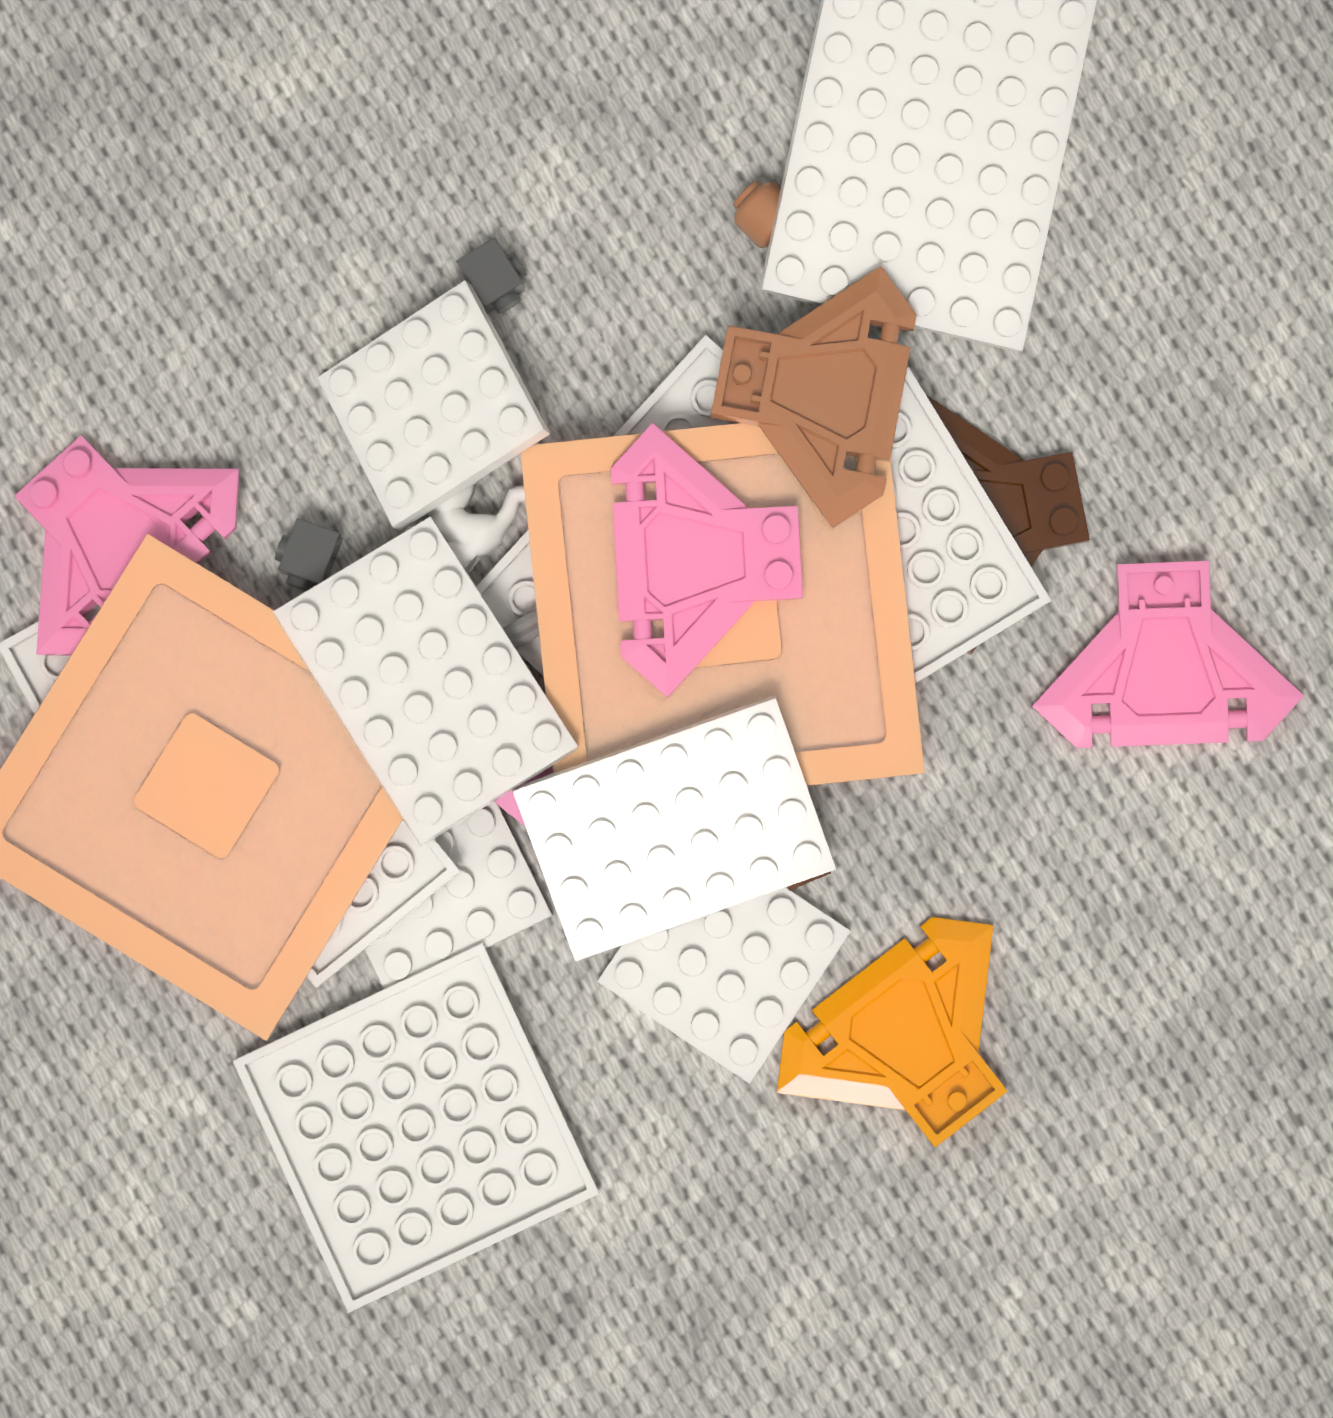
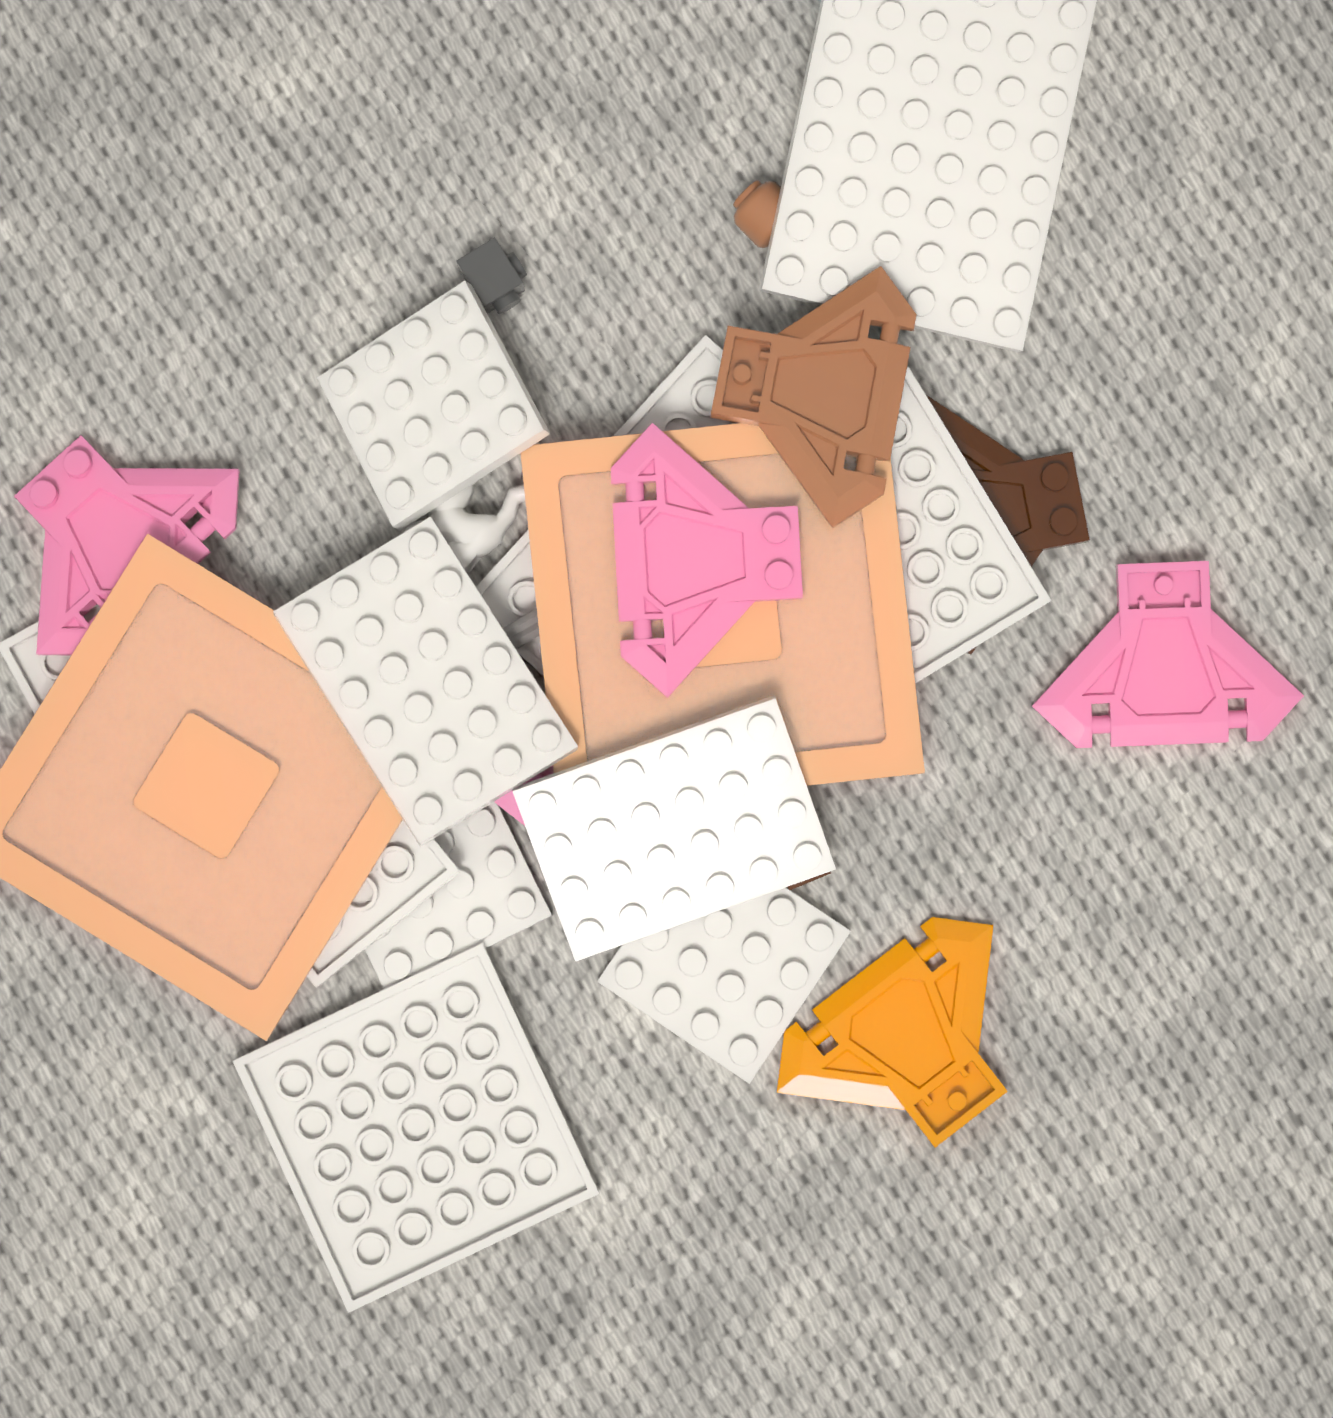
(307, 554): dark grey brick -> none

